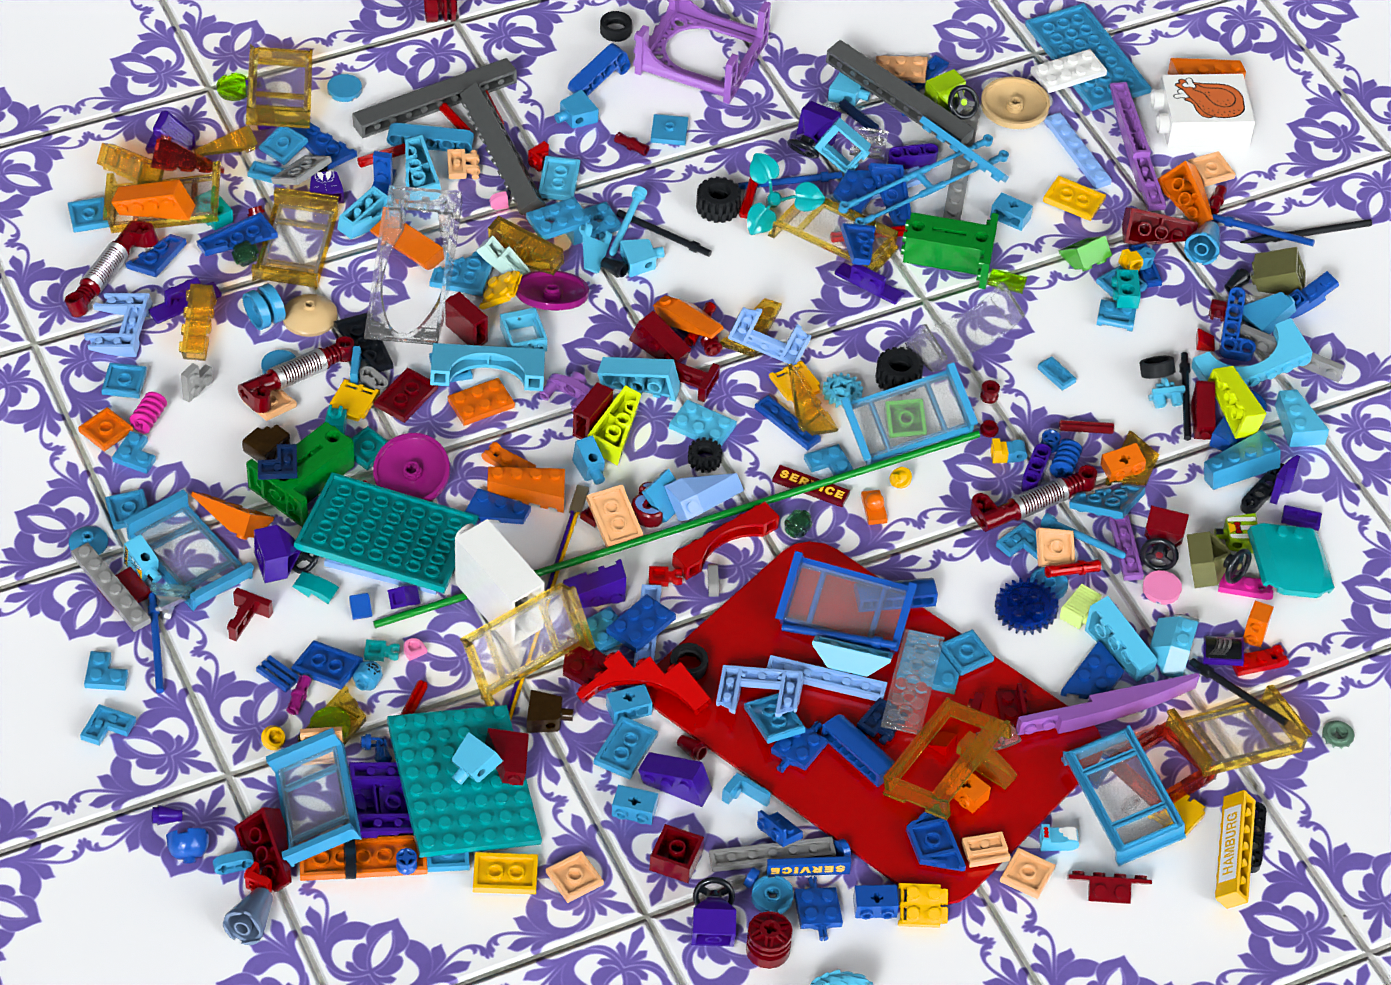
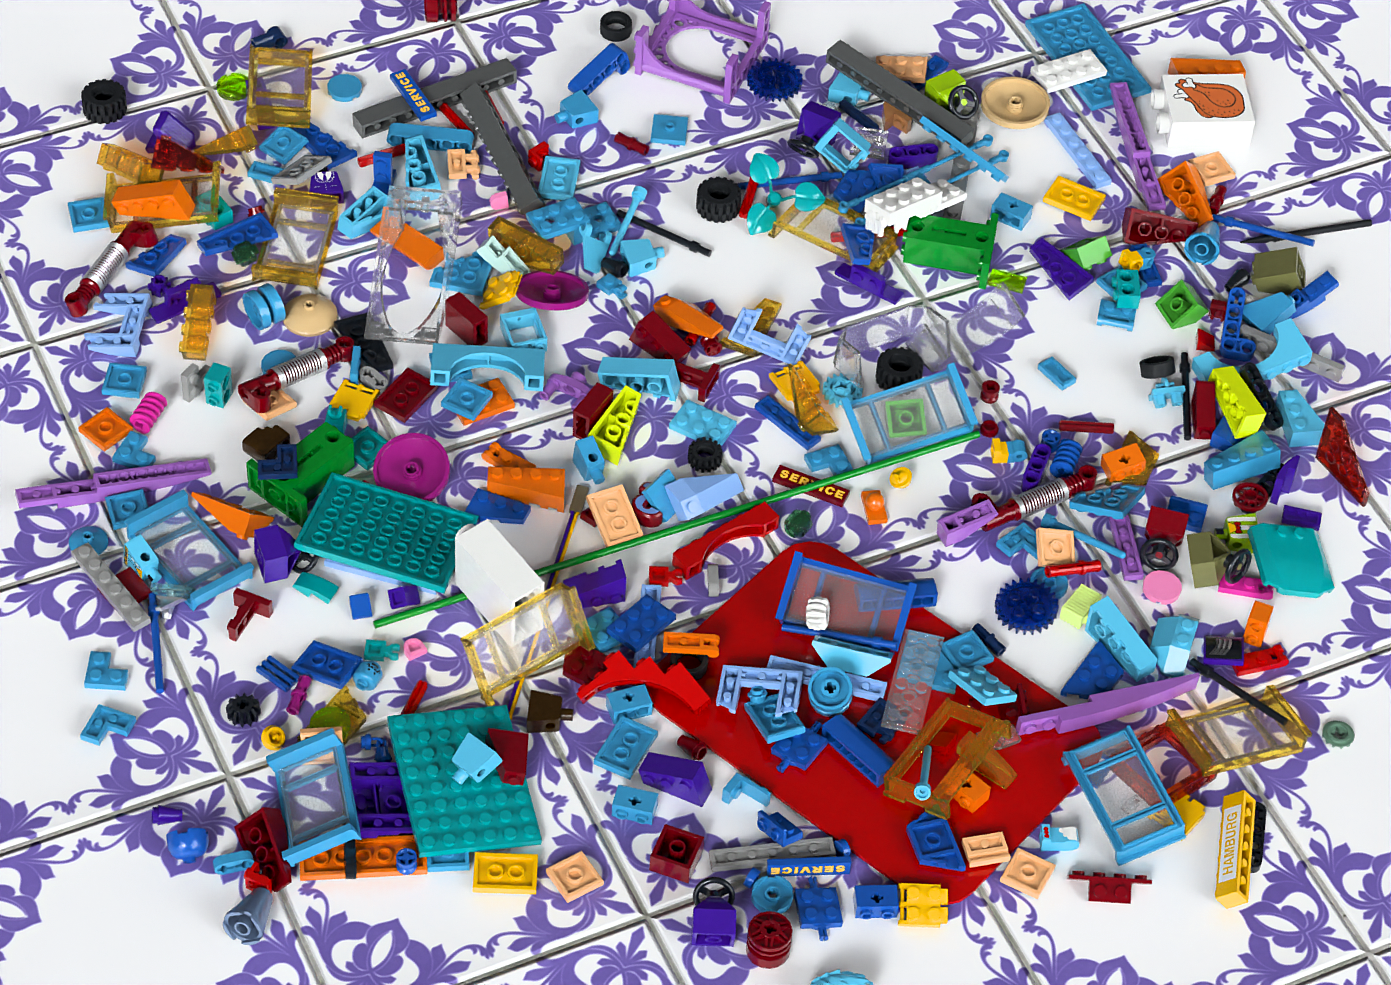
(104, 101): none -> black tyre
(112, 483): none -> medium lavender slope
(158, 285): none -> dark purple gear
(218, 385): none -> teal brick
(243, 710): none -> black gear
(273, 37): none -> dark blue piece
(413, 95): none -> blue tile
(466, 399): none -> dark azure plate
(611, 285): none -> dark azure plate
(691, 643): none -> orange plate
(757, 694): none -> dark azure plate
(763, 82): none -> clear blue gear
(817, 613): none -> white gear
(828, 680): none -> dark azure wheel
(884, 330): none -> clear piece
(894, 117): none -> medium nougat slope
(907, 200): none -> white piece
(922, 789): none -> medium azure piece
(965, 522): none -> medium lavender slope
(982, 685): none -> medium azure plate
(989, 640): none -> dark blue axle
(1062, 270): none -> dark purple wing
(1181, 305): none -> bright green slope
(1195, 510): none -> blue bracket
(1249, 497): none -> dark red wheel
(1263, 395): none -> black beam
(1339, 457): none -> clear red slope

